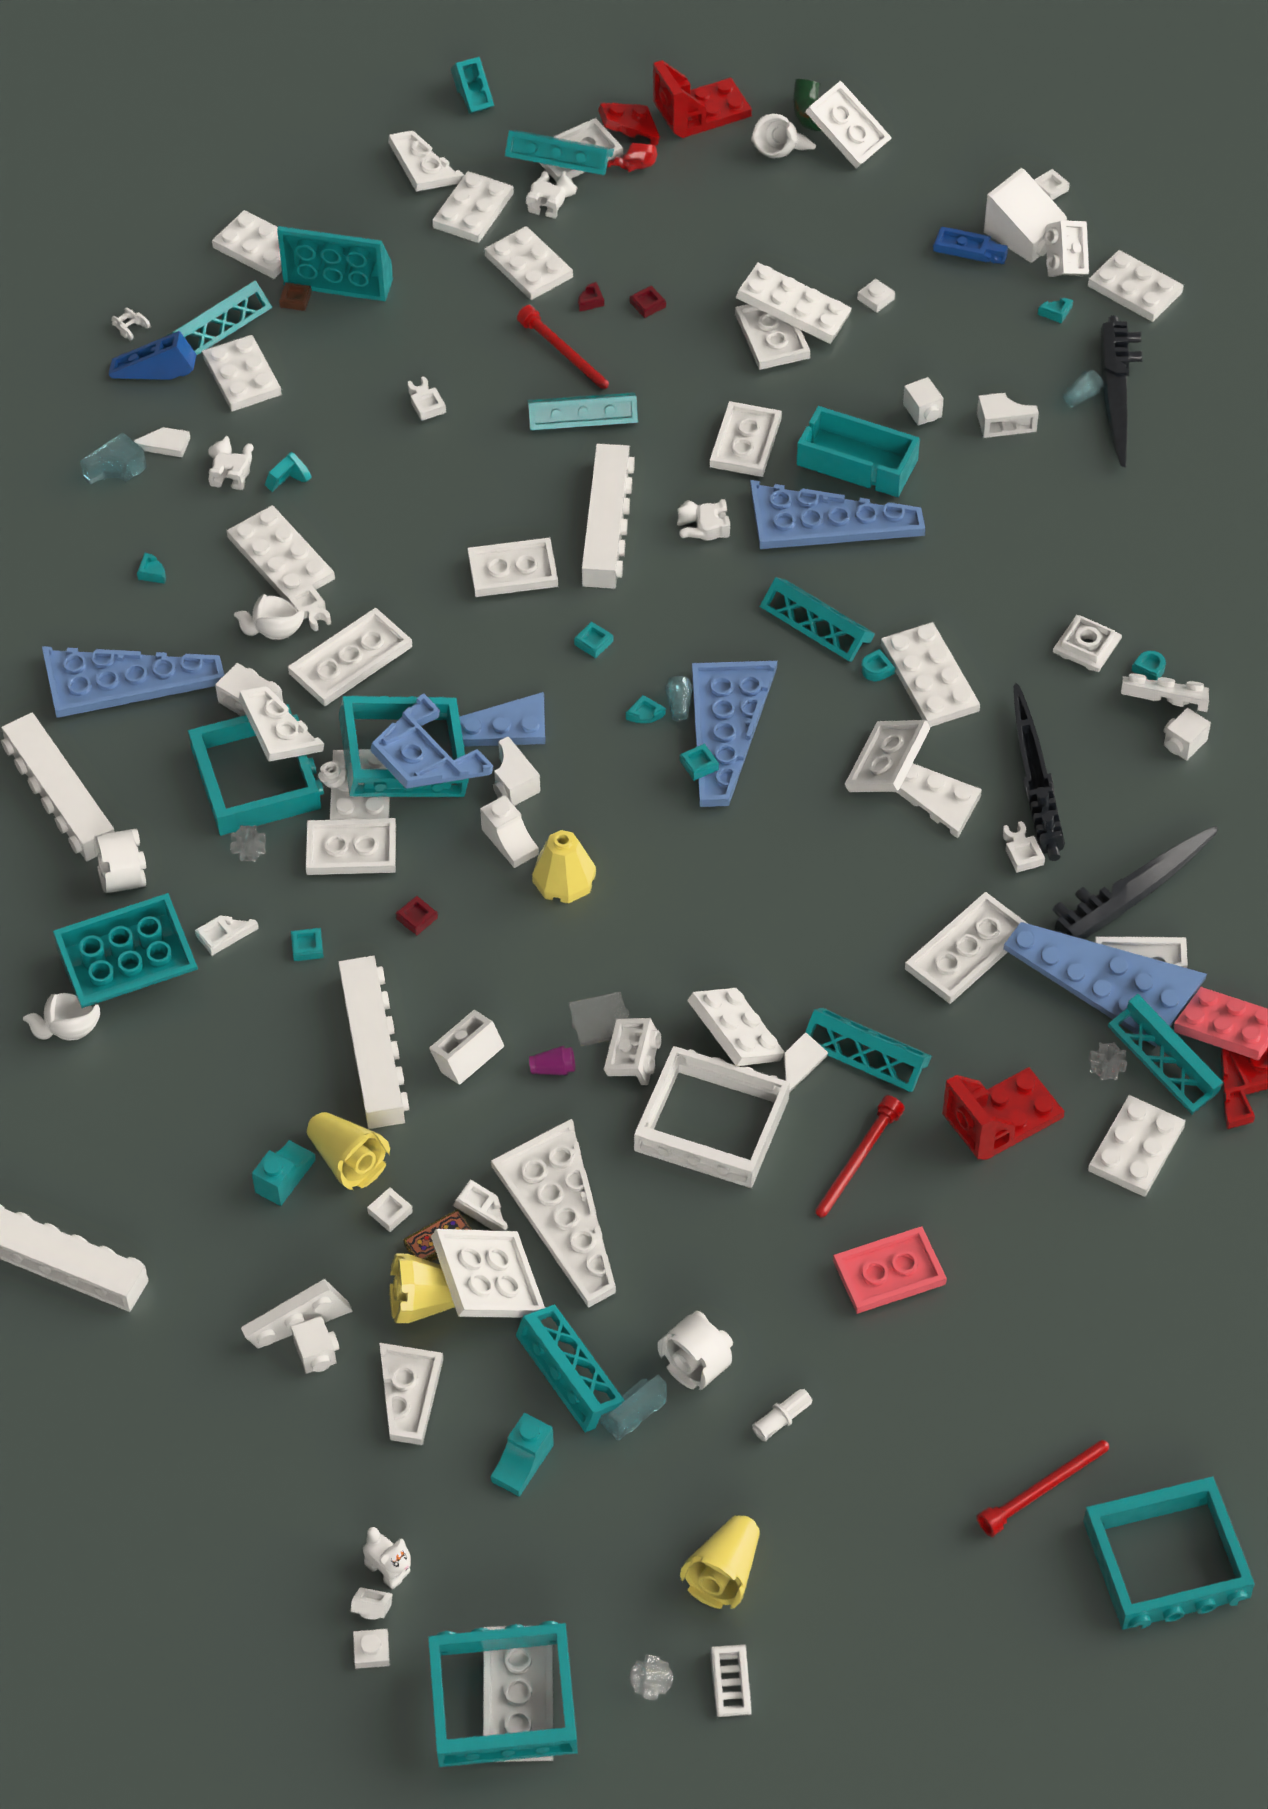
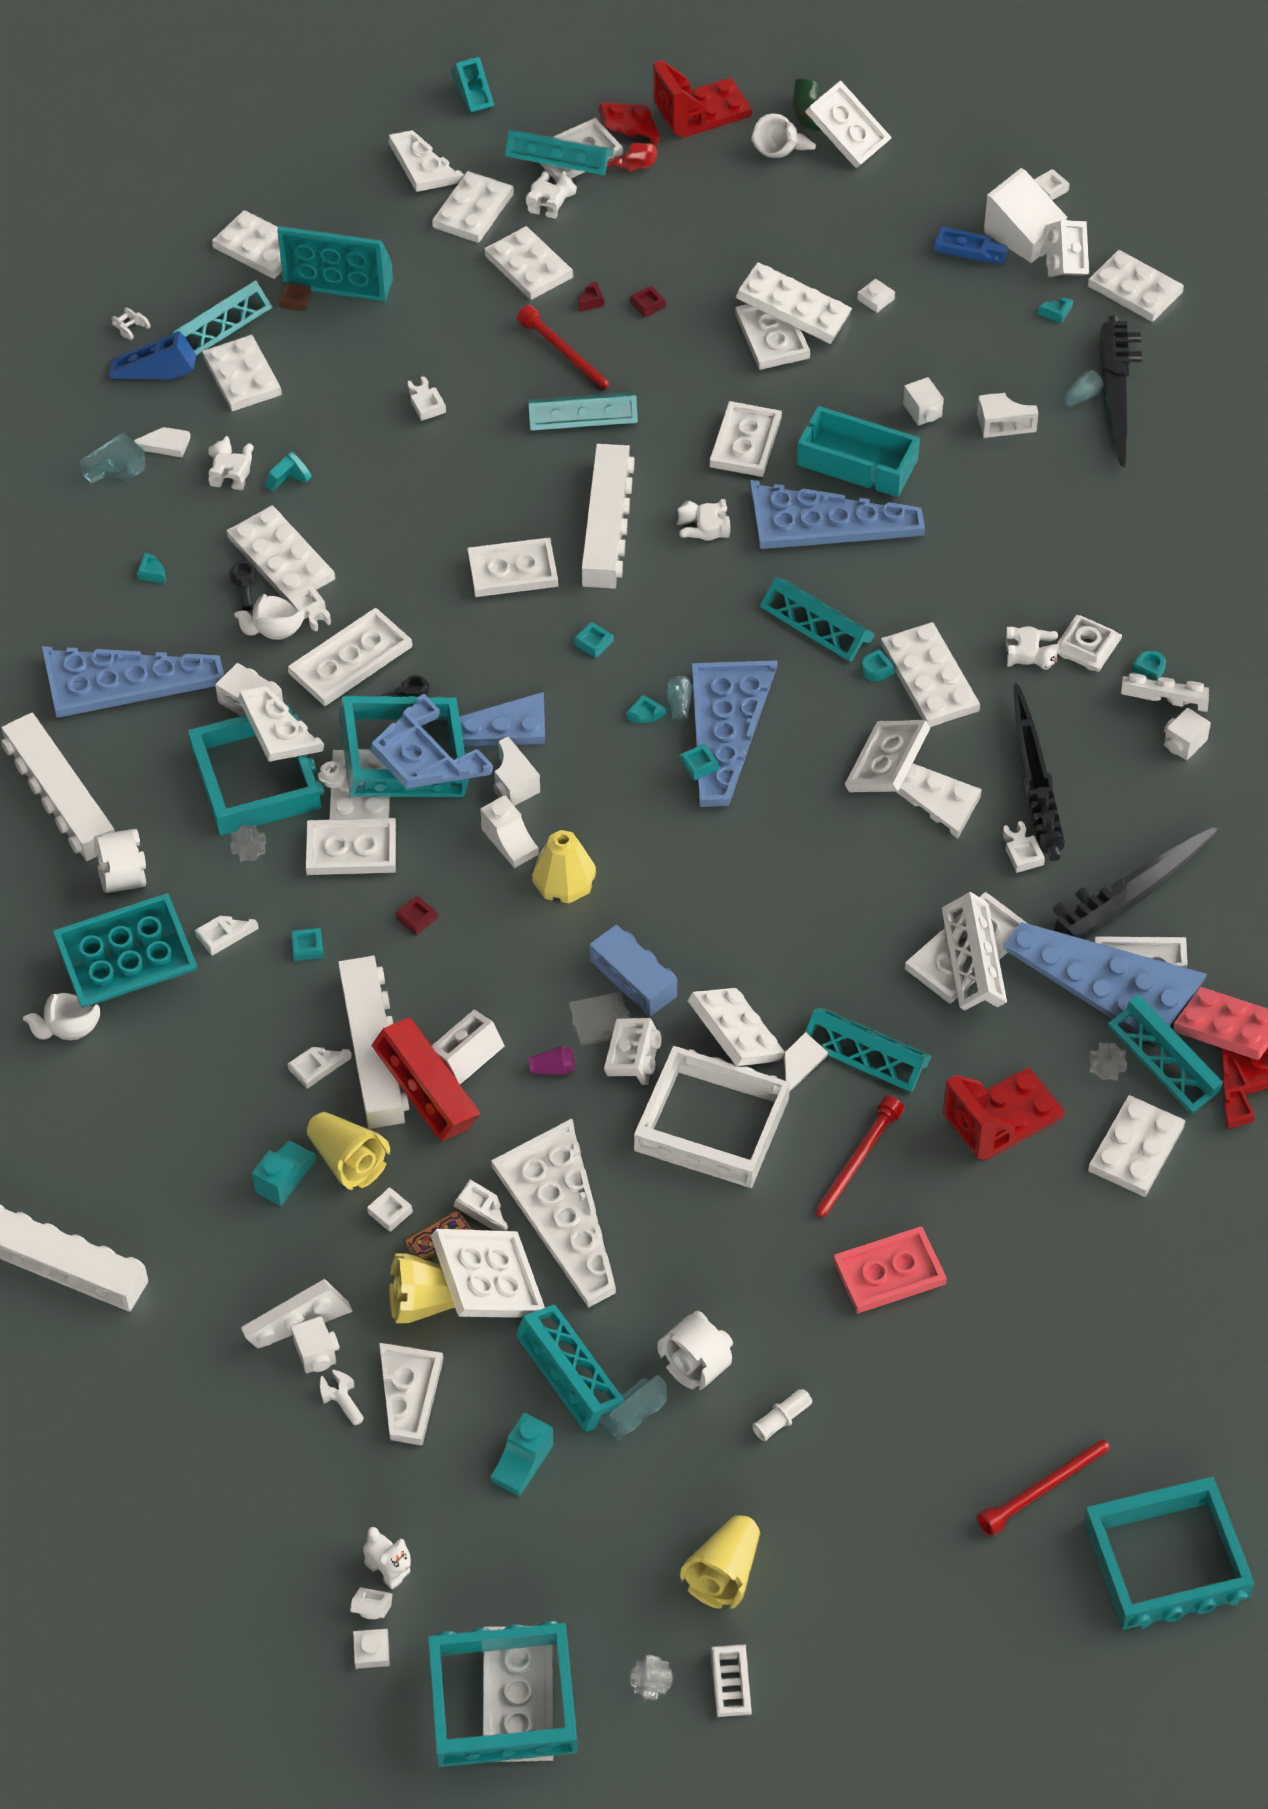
(244, 575): none -> black plate
(317, 1064): none -> white tile
(341, 1396): none -> white bar
(412, 686): none -> black plate
(425, 1079): none -> red brick
(633, 970): none -> medium blue brick
(981, 942): none -> white fence
(1024, 647): none -> white animal

